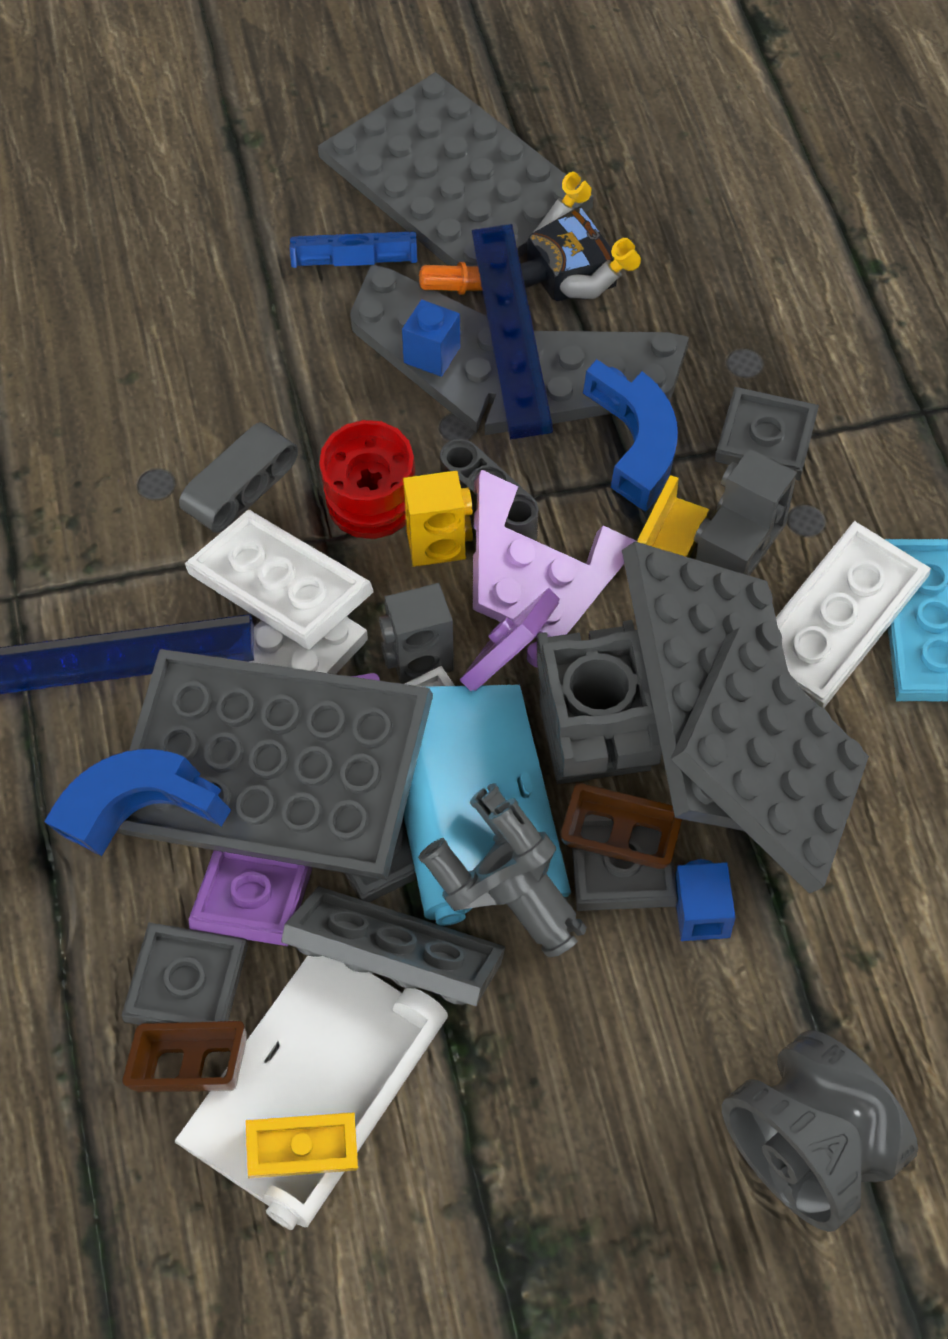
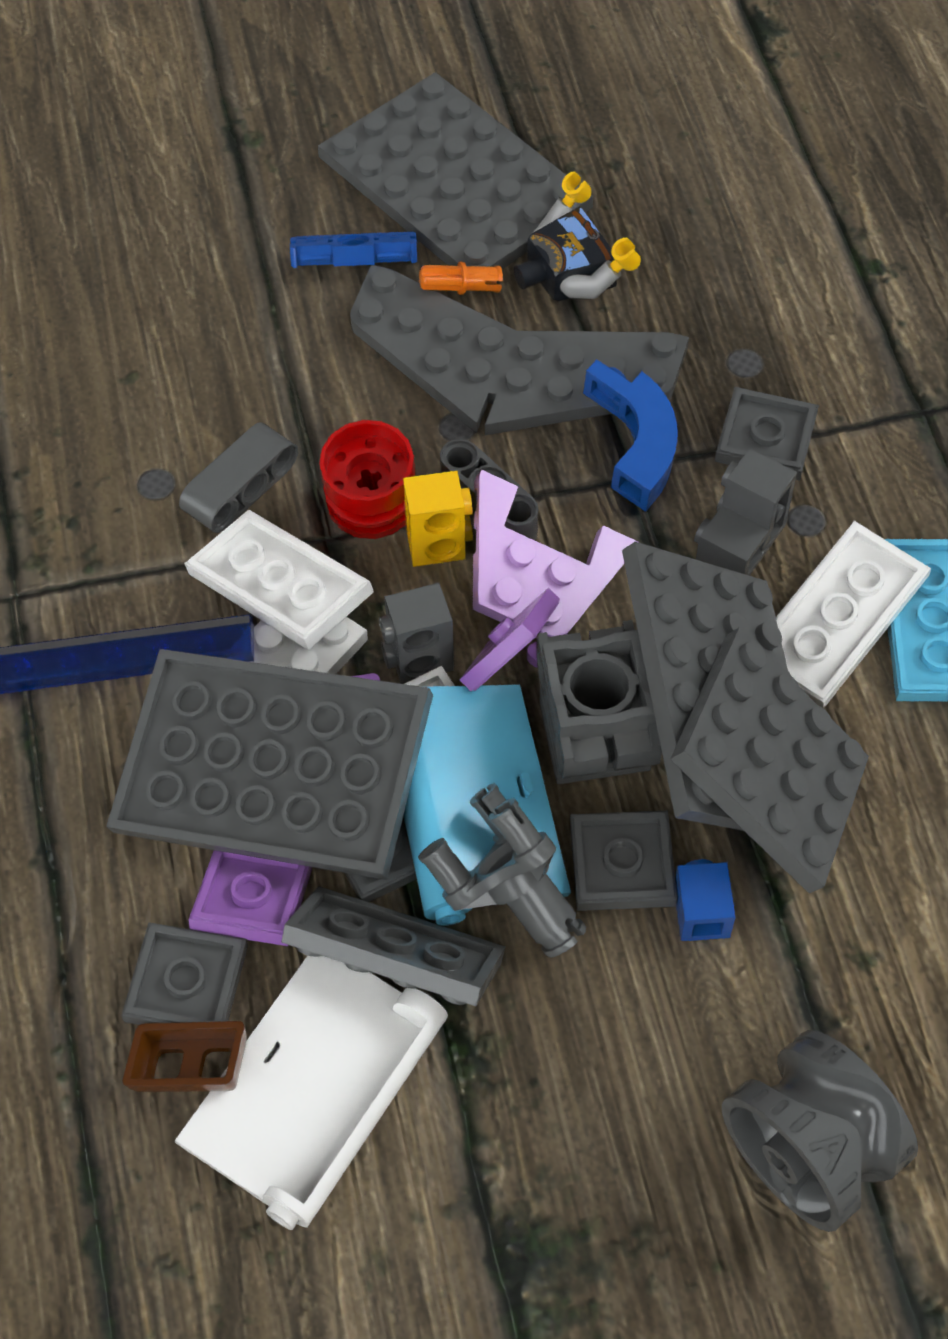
(122, 784): blue arch -> none
(301, 1145): yellow panel -> none
(431, 338): blue brick -> none
(511, 332): clear blue tile -> none
(626, 813): reddish brown piece -> none
(673, 522): yellow panel -> none

